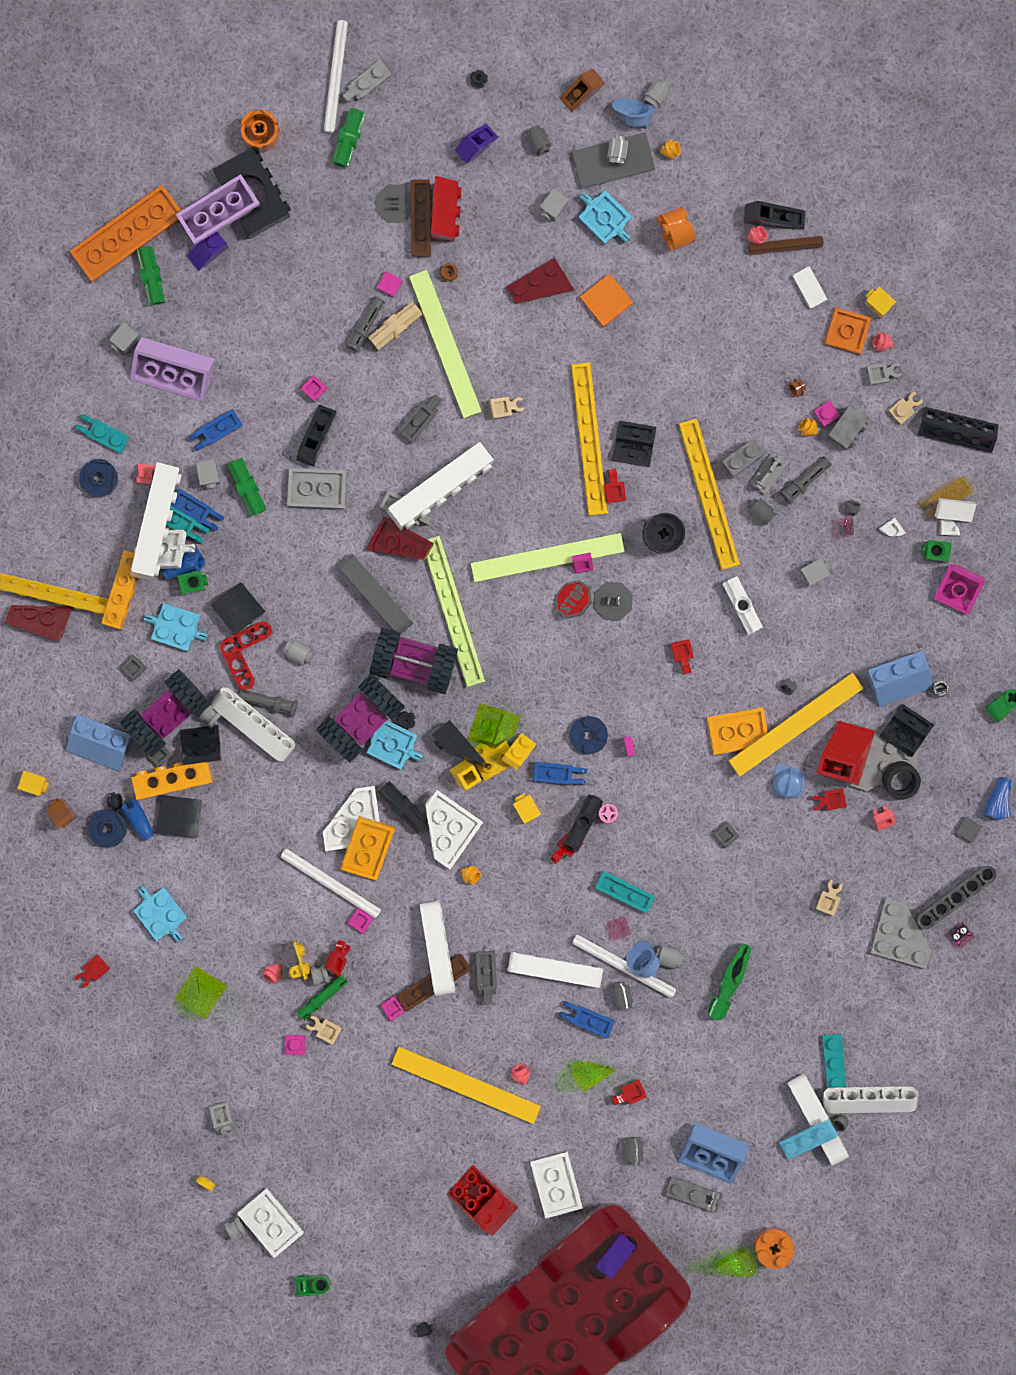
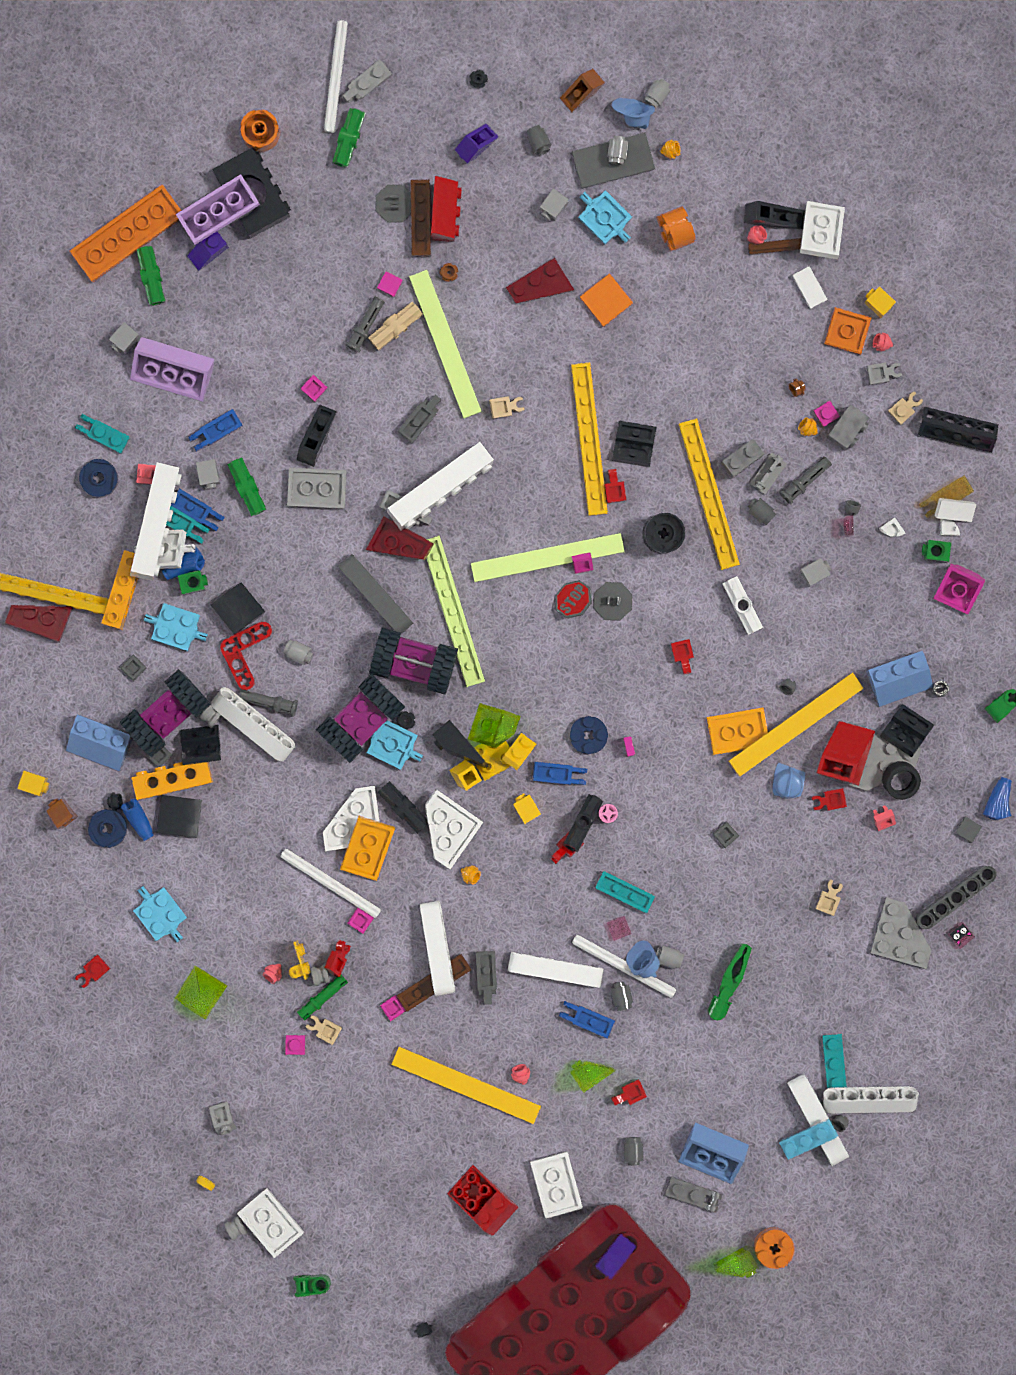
(822, 230): none -> white plate

